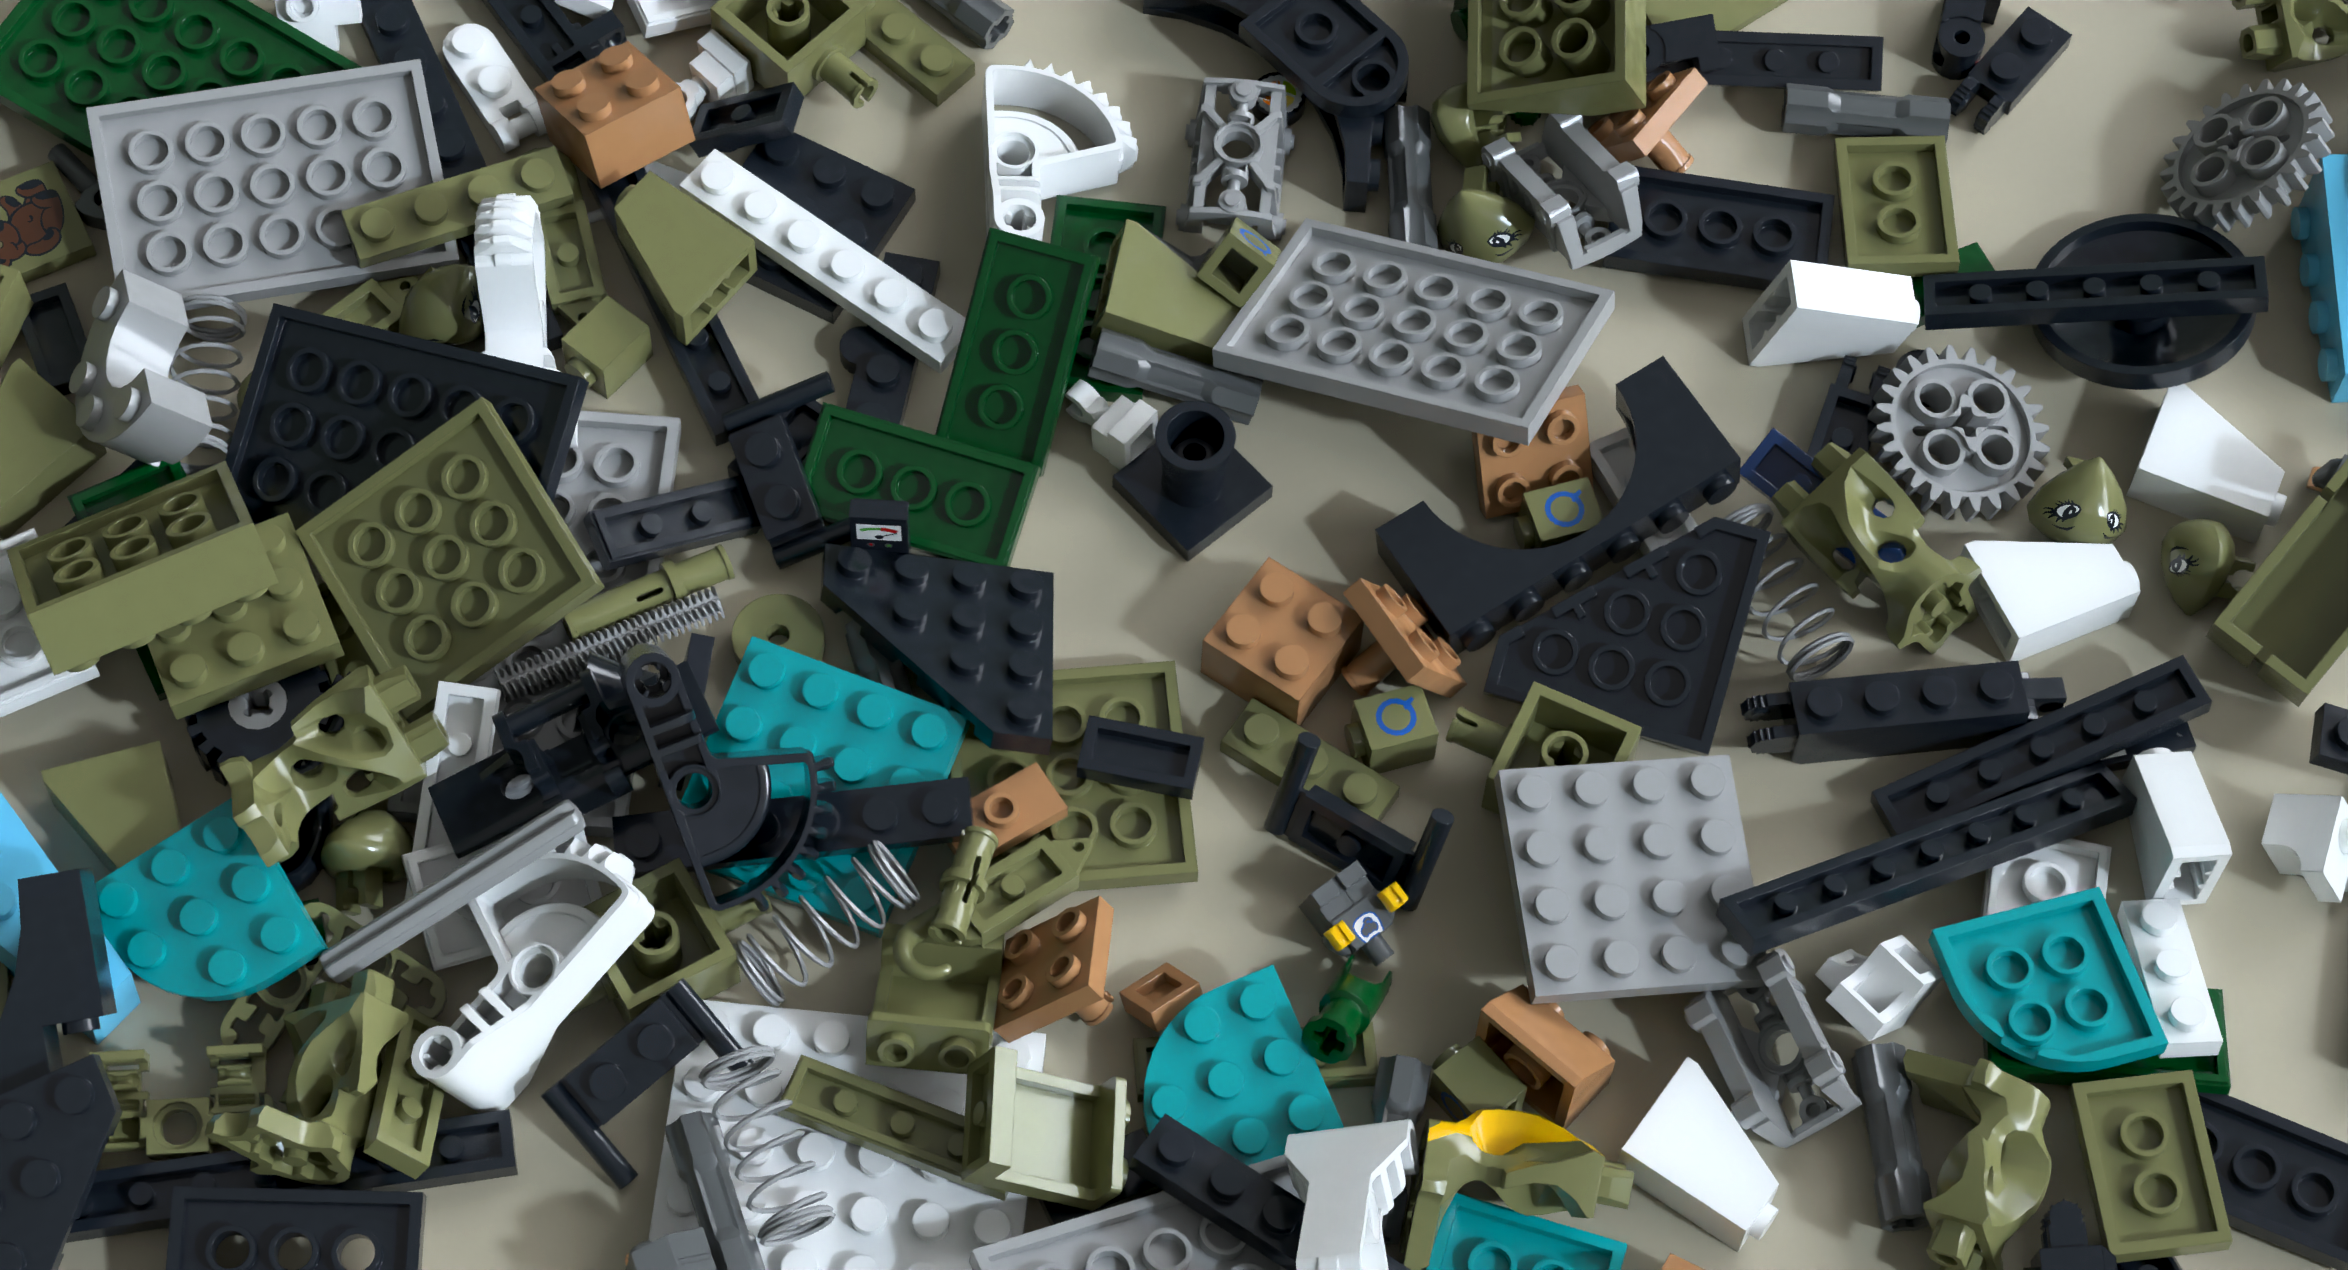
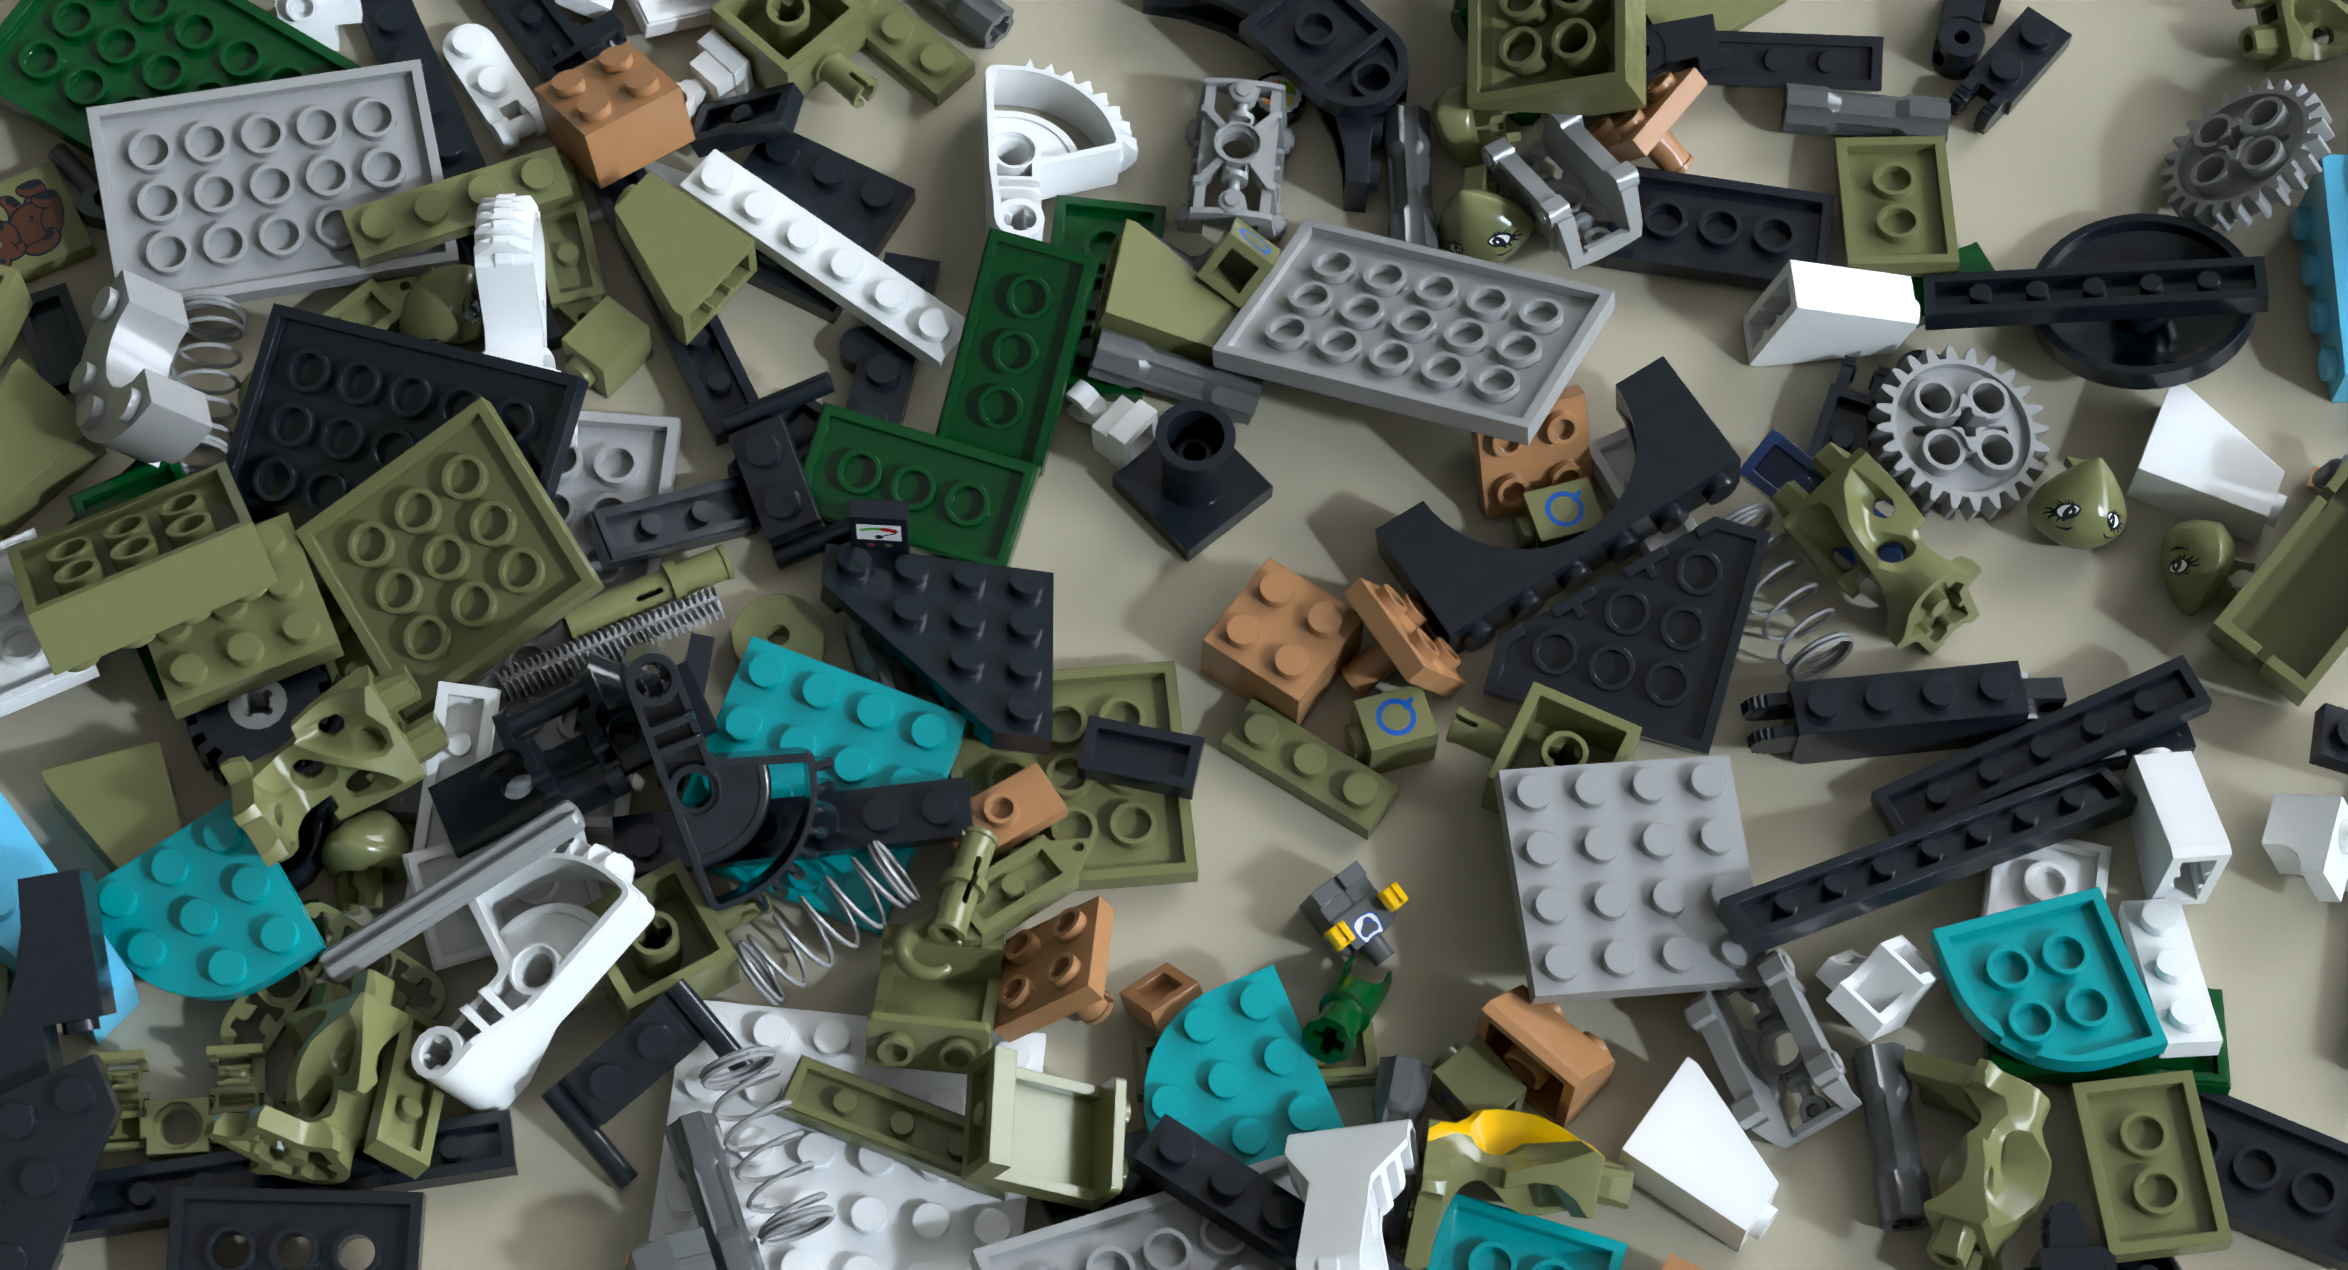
(1347, 834): black plate -> none
(2048, 592): white slope -> none

